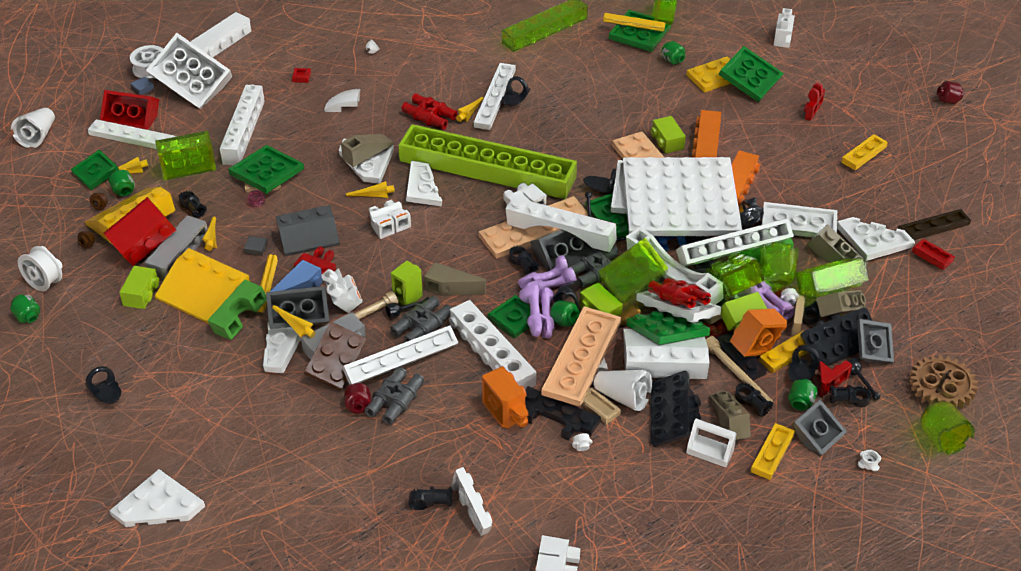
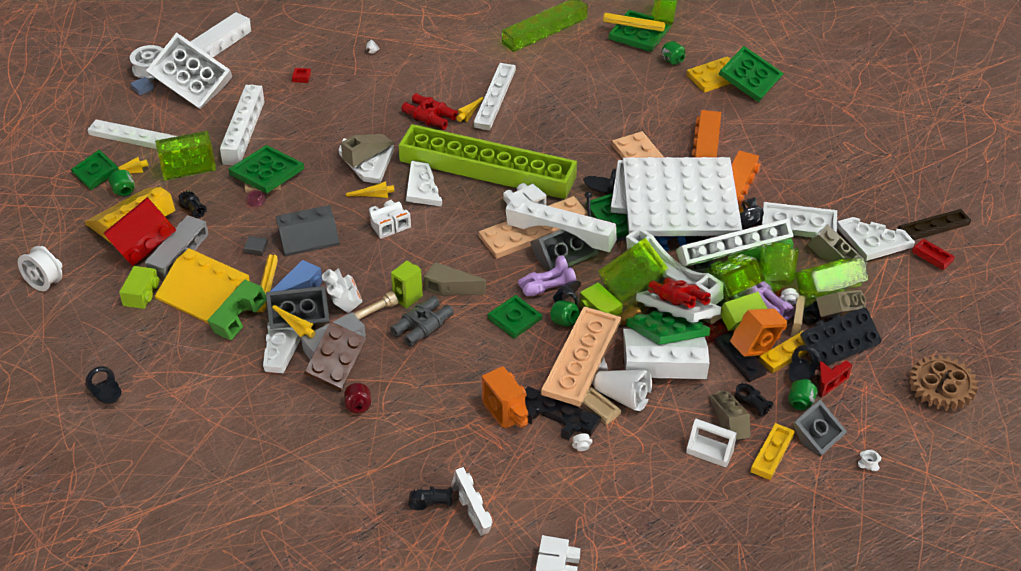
(25, 308): green head -> none
(32, 127): white cone -> none
(86, 239): reddish brown plate -> none
(98, 201): reddish brown plate -> none
(129, 109): red slope -> none
(156, 502): white plate -> none
(210, 236): yellow piece -> none
(316, 260): red hinge -> none
(344, 99): white brick -> none
(394, 310): black hinge -> none
(394, 395): dark grey pin -> none
(400, 355): white plate -> none
(490, 343): white brick -> none
(514, 98): black piece -> none
(523, 259): black connector -> none
(539, 323): lavender piece -> none
(592, 264): dark grey pin -> none
(668, 134): lime brick -> none
(672, 409): black bracket -> none
(714, 348): tan piece -> none
(784, 28): white hips -> none
(816, 98): red hinge -> none
(849, 394): black connector -> none
(855, 370): black hinge -> none
(864, 152): yellow plate -> none
(875, 341): dark grey slope -> none
(946, 427): clear neon green cylinder -> none
(950, 92): dark red head -> none

